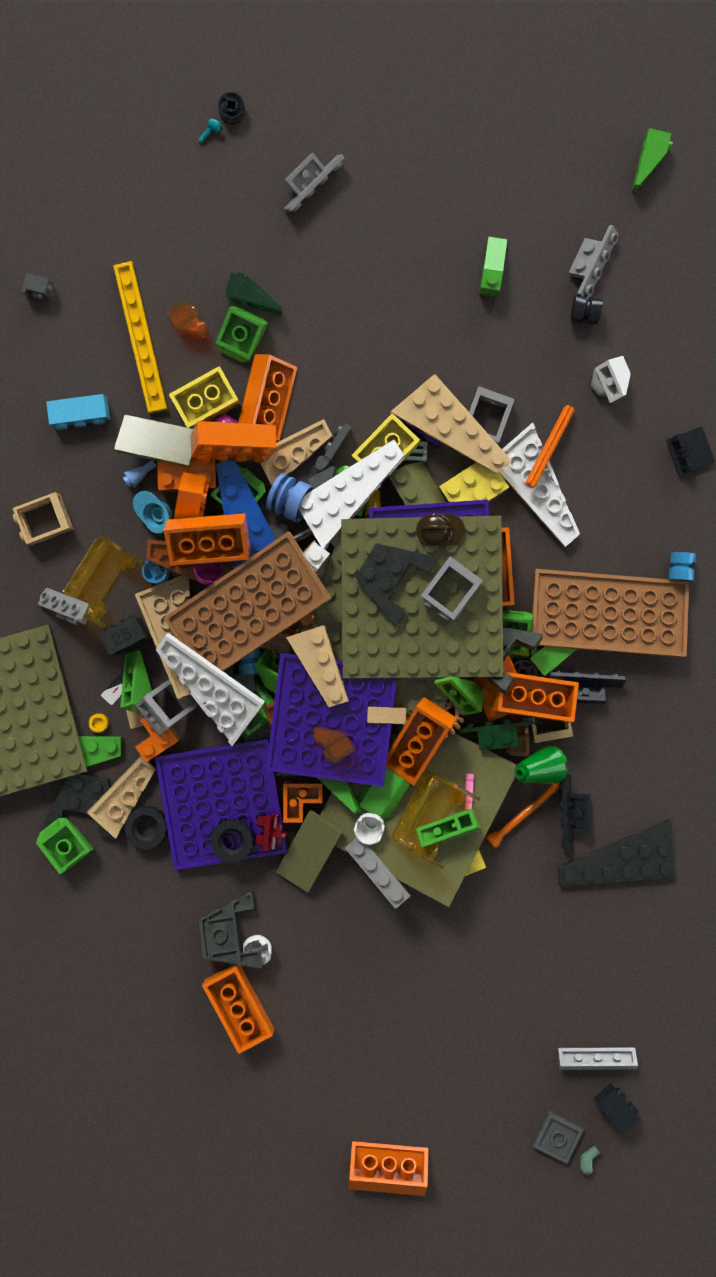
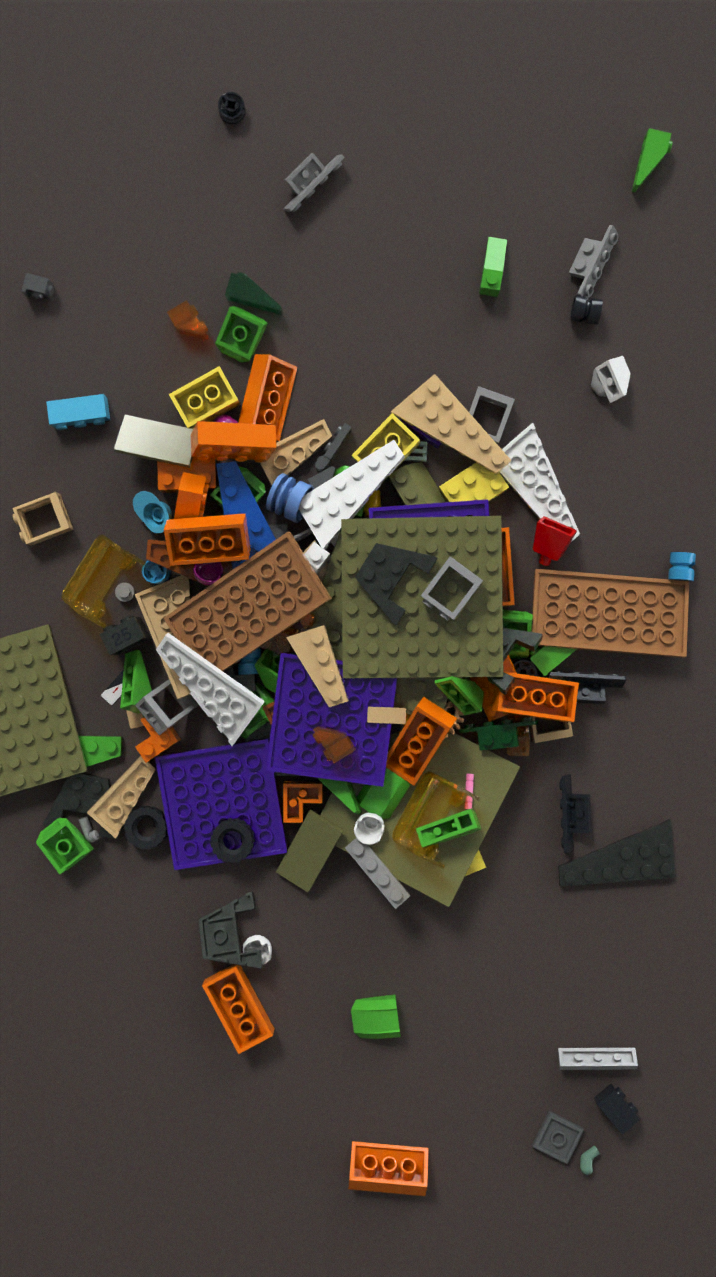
(66, 607): light grey bracket -> none
(90, 834): none -> light grey arm
(98, 722): yellow tile -> none
(124, 592): none -> light grey plate
(135, 476): light blue cone -> none
(140, 337): yellow tile -> none
(213, 125): teal hand -> none
(272, 832): dark red hips -> none
(376, 1017): none -> bright green slope
(440, 529): dark brown piece -> none
(496, 837): orange piece -> none
(543, 767): green cone -> none
(549, 446): orange axle -> none
(551, 540): none -> red torso
(690, 450): black hinge -> none

